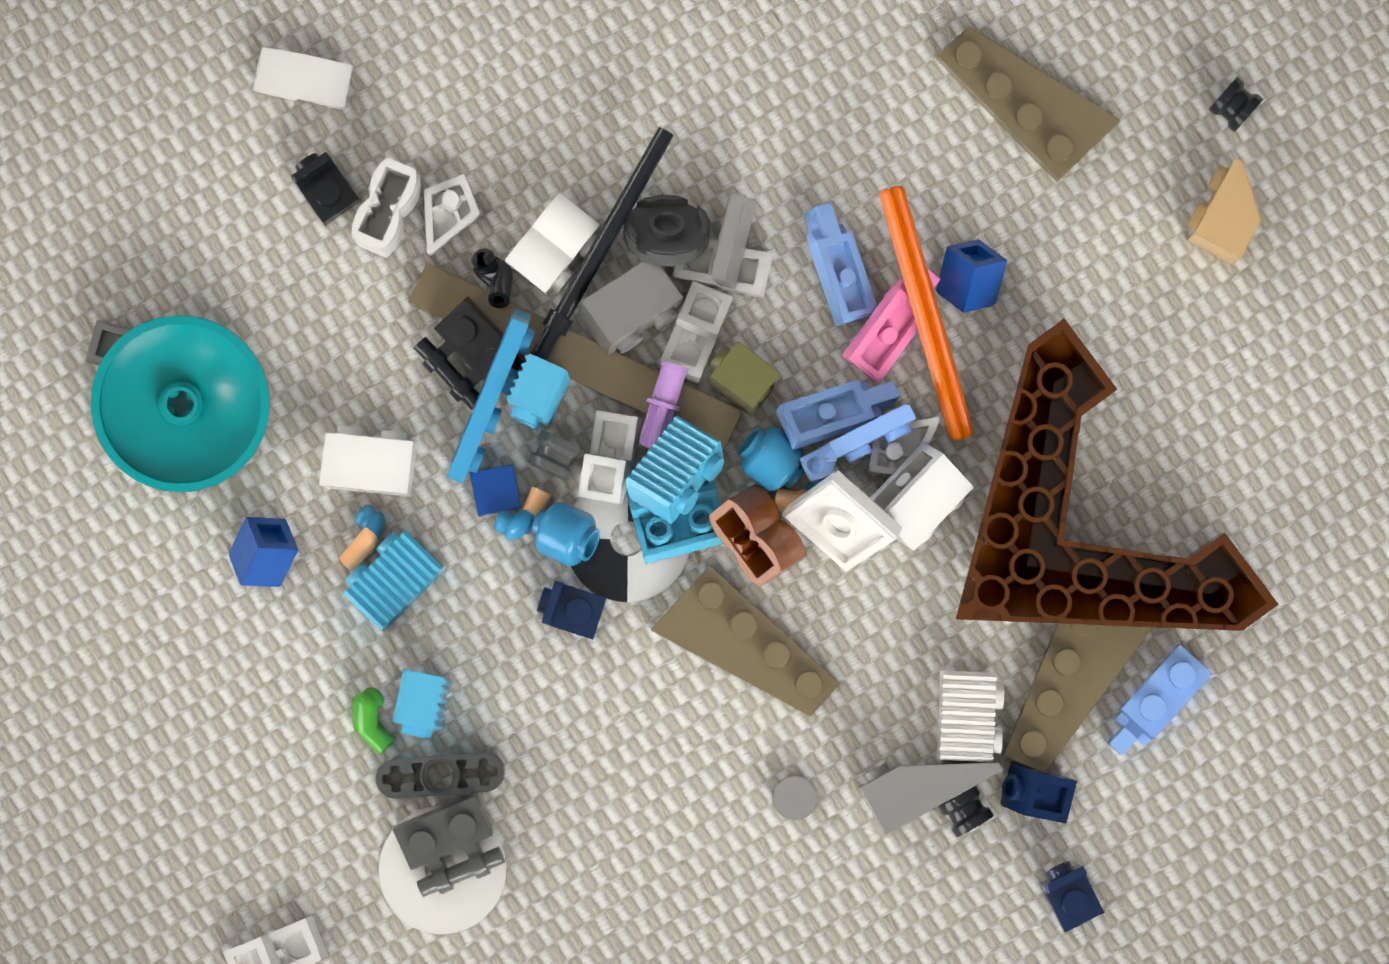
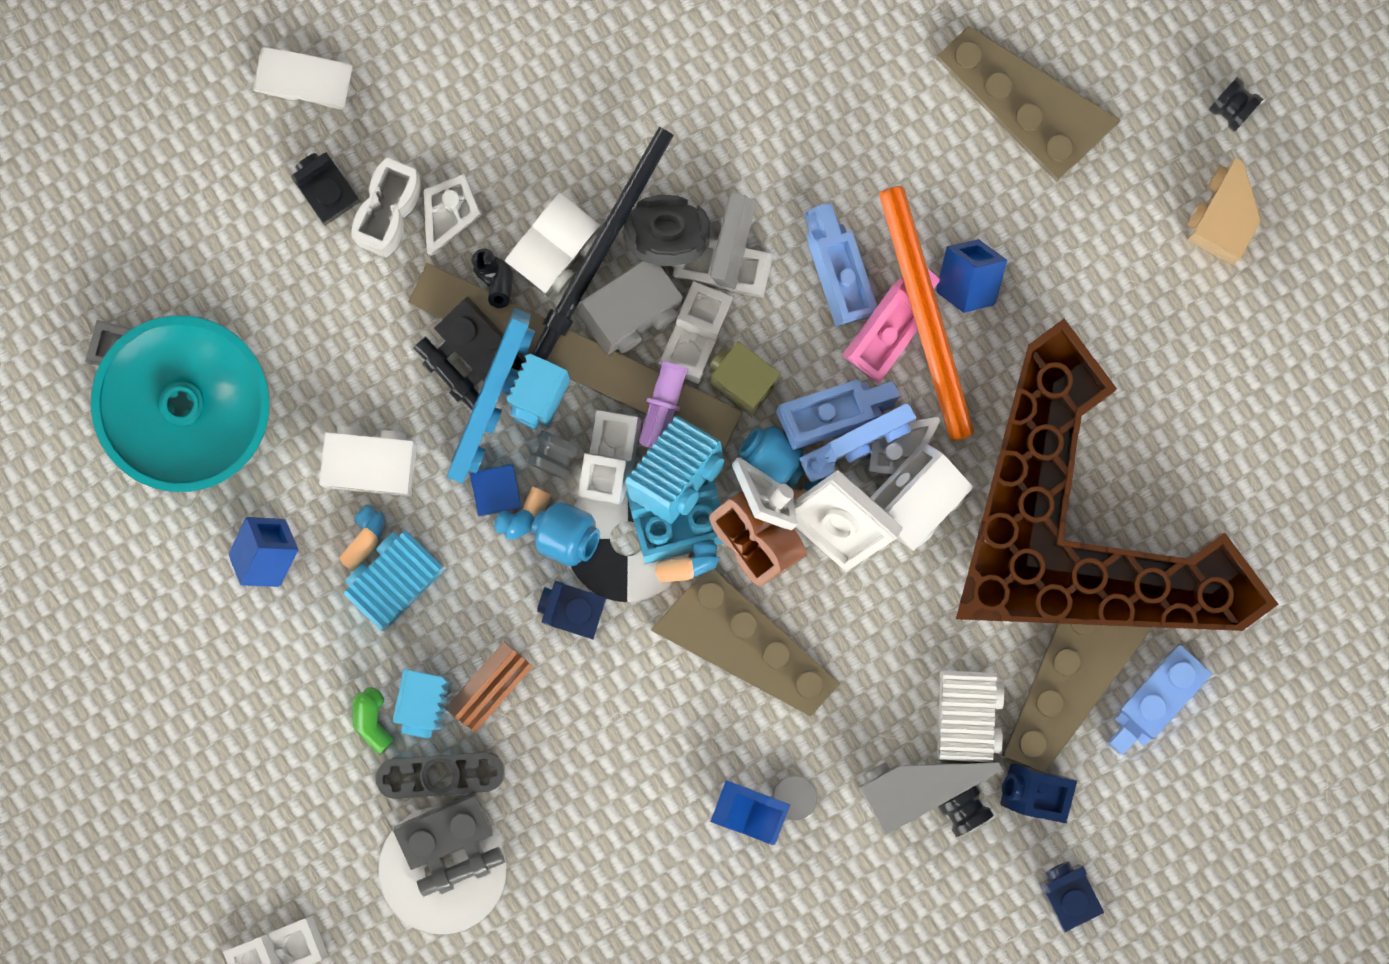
(489, 687): none -> nougat tile
(688, 568): none -> arm
(750, 812): none -> blue panel
(765, 496): none -> white piece

